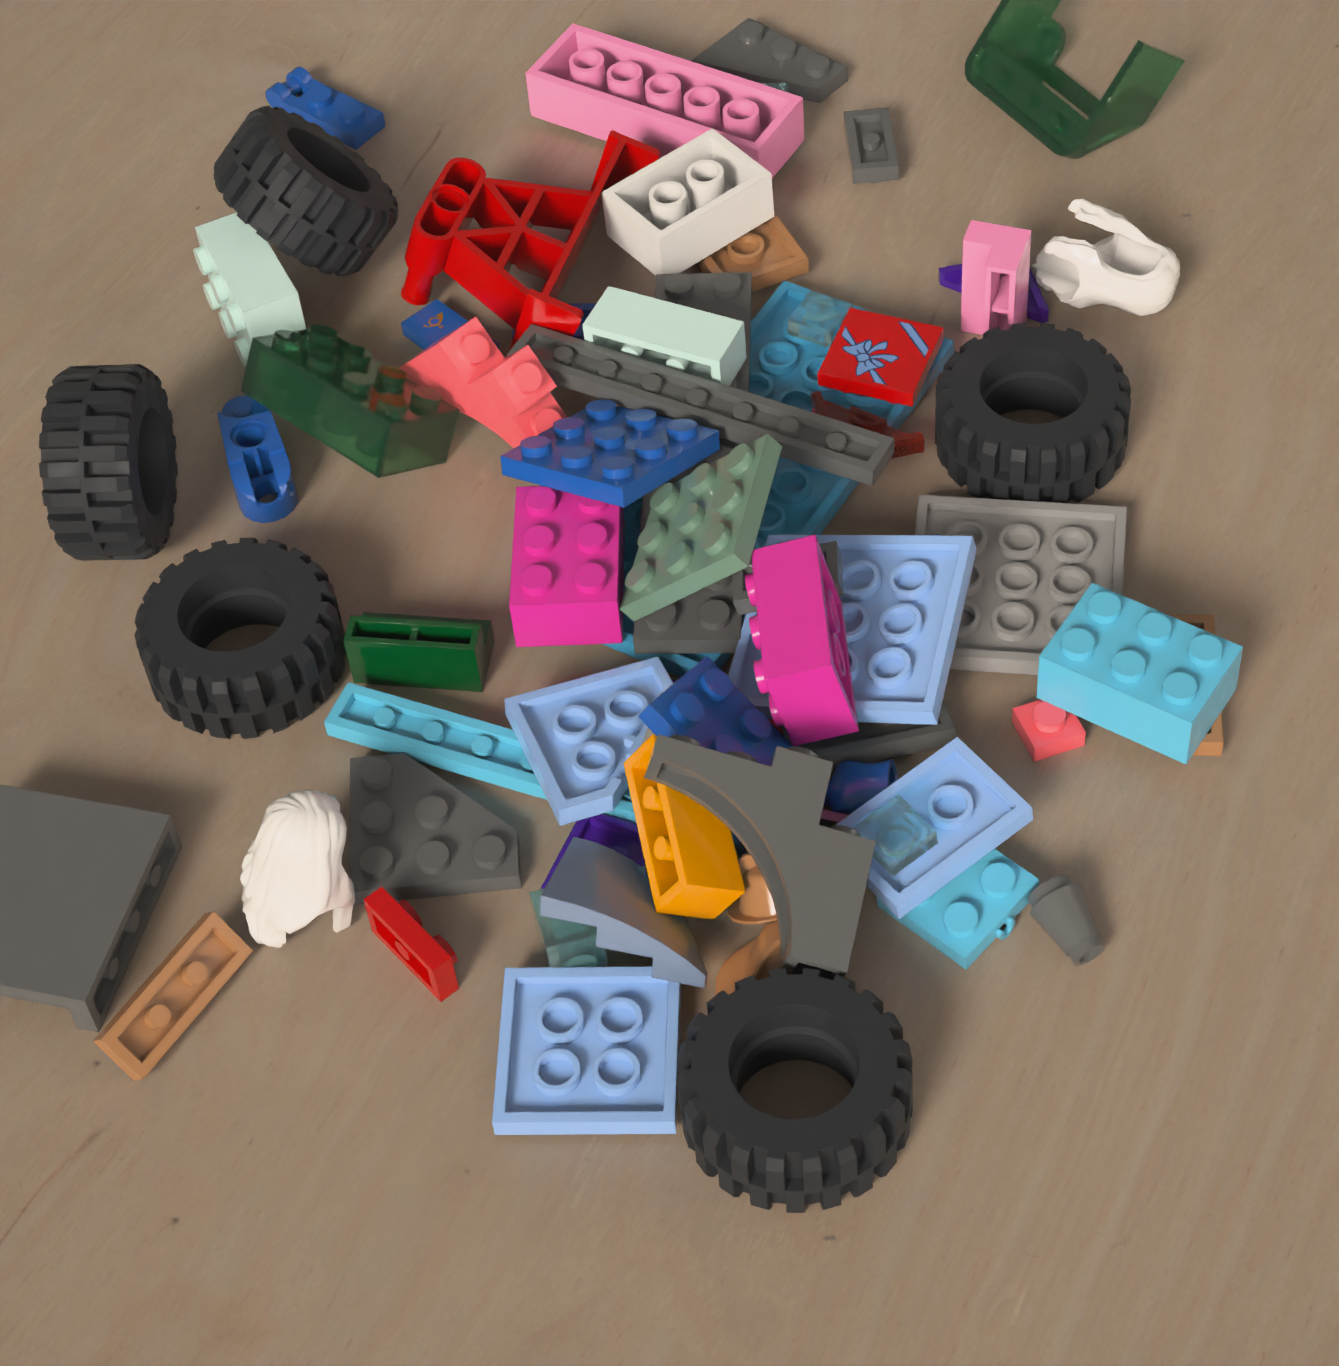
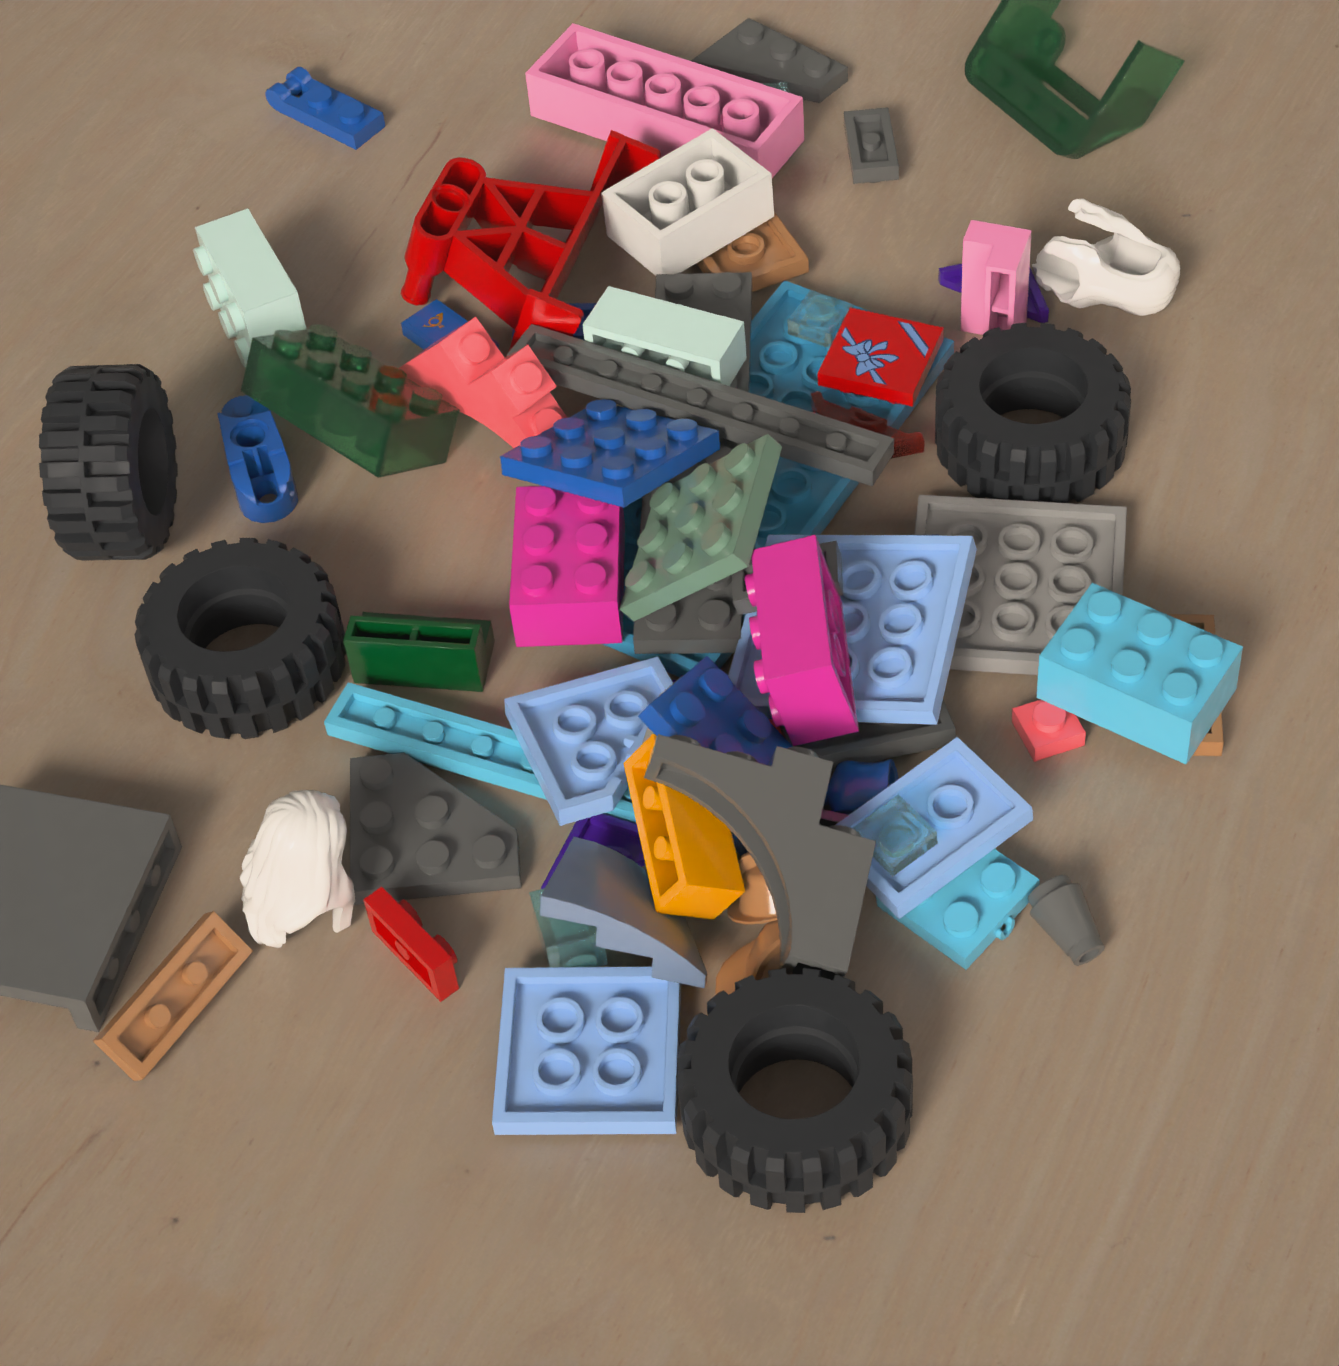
(305, 191): black tyre -> none

